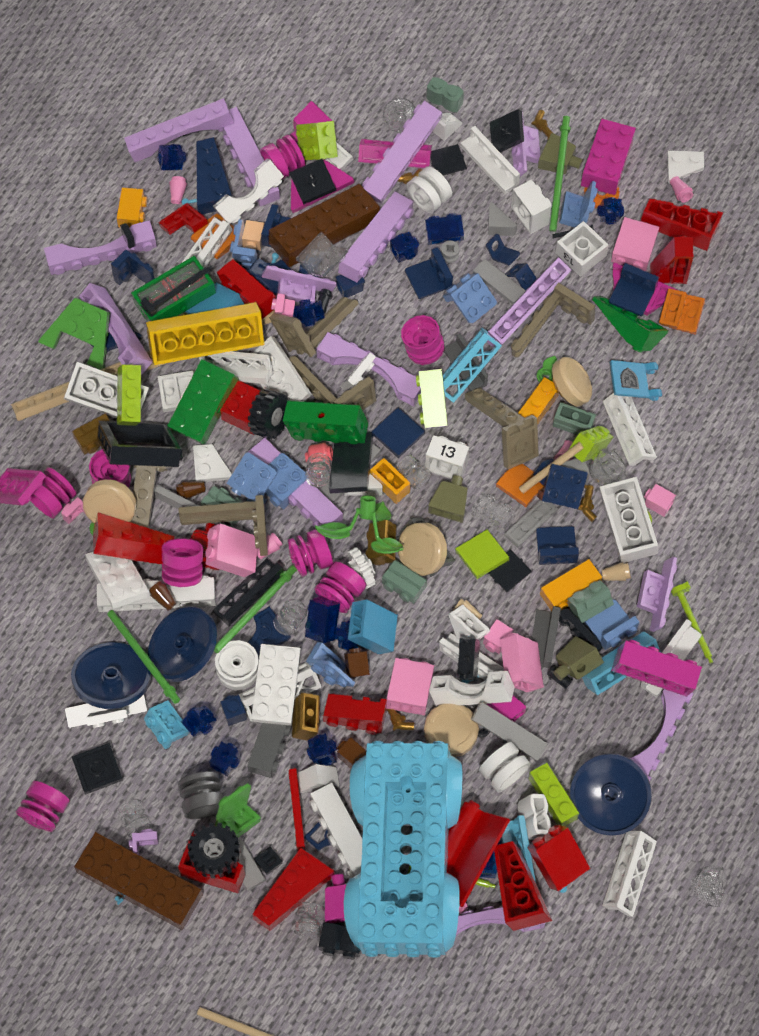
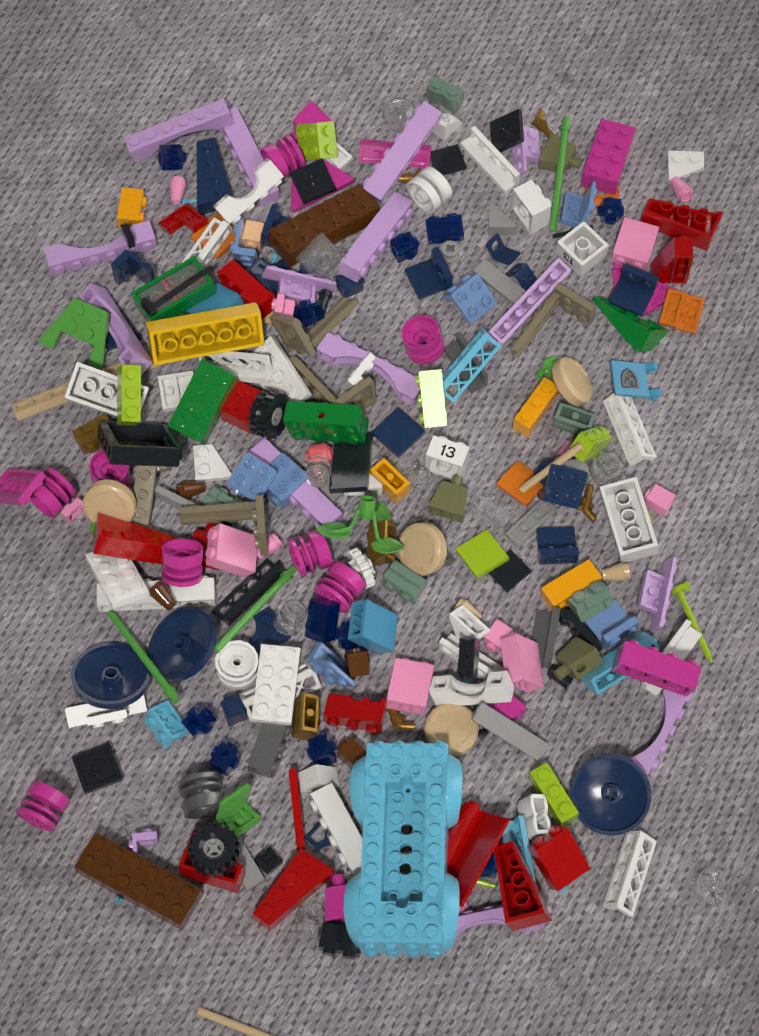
(504, 767): white wheel -> none
(518, 433): dark tan bracket -> none

